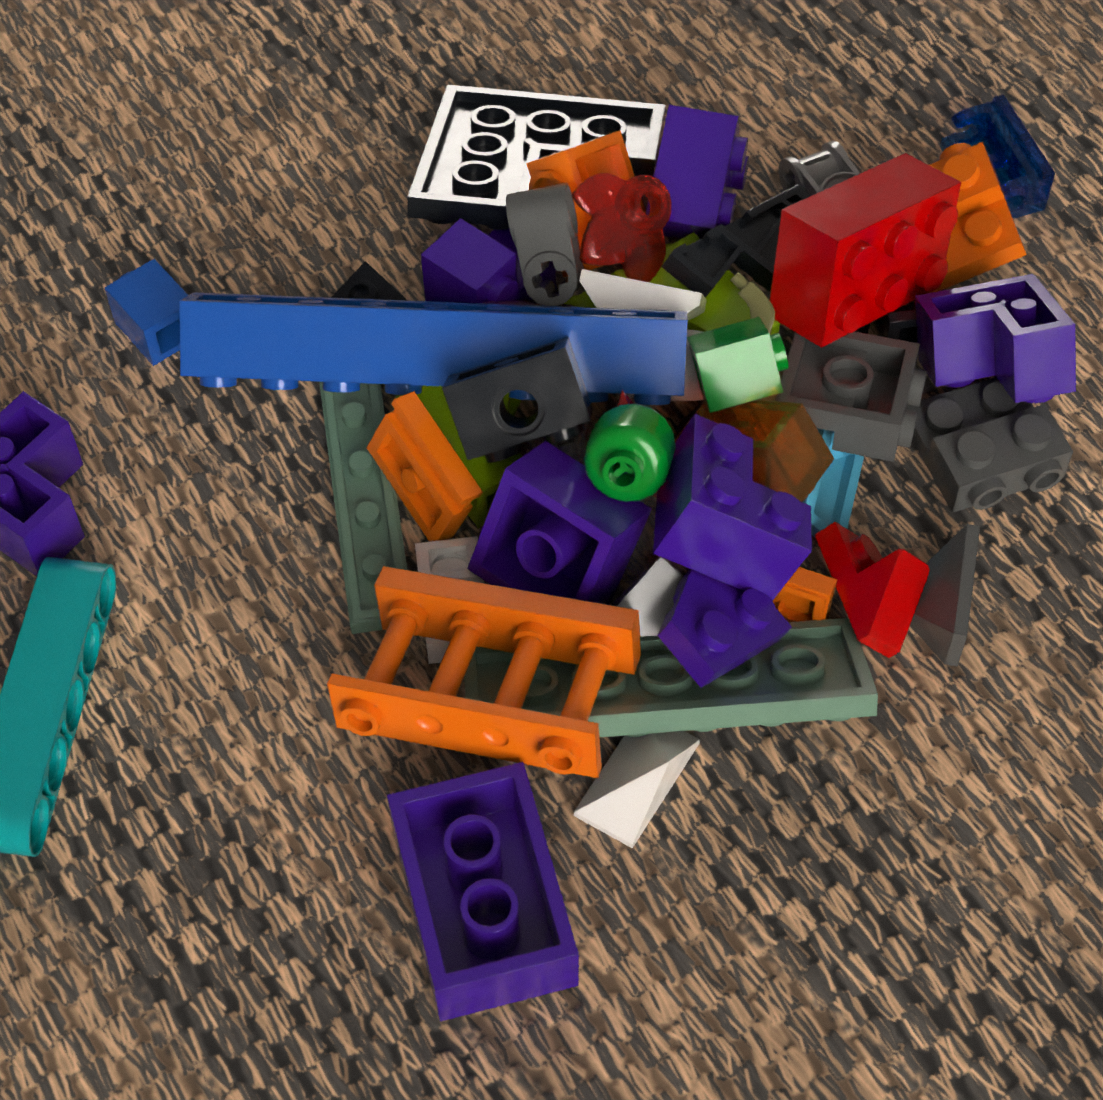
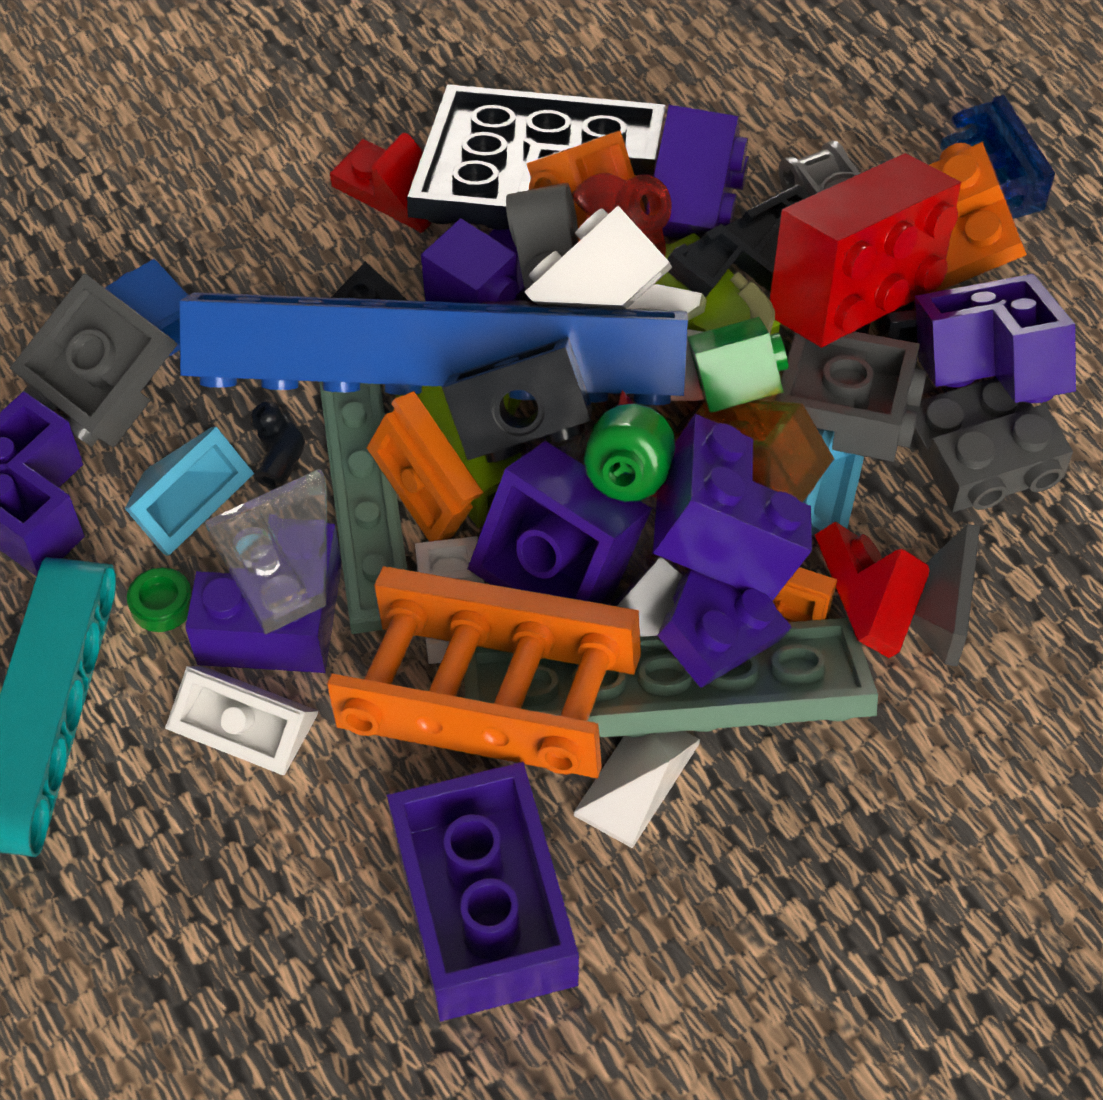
(94, 362): none -> dark grey plate
(159, 599): none -> green tile
(186, 489): none -> medium azure slope
(228, 634): none -> dark purple brick
(239, 718): none -> white slope
(278, 550): none -> clear wing
(281, 440): none -> black arm
(381, 177): none -> red slope
(603, 270): none -> white slope

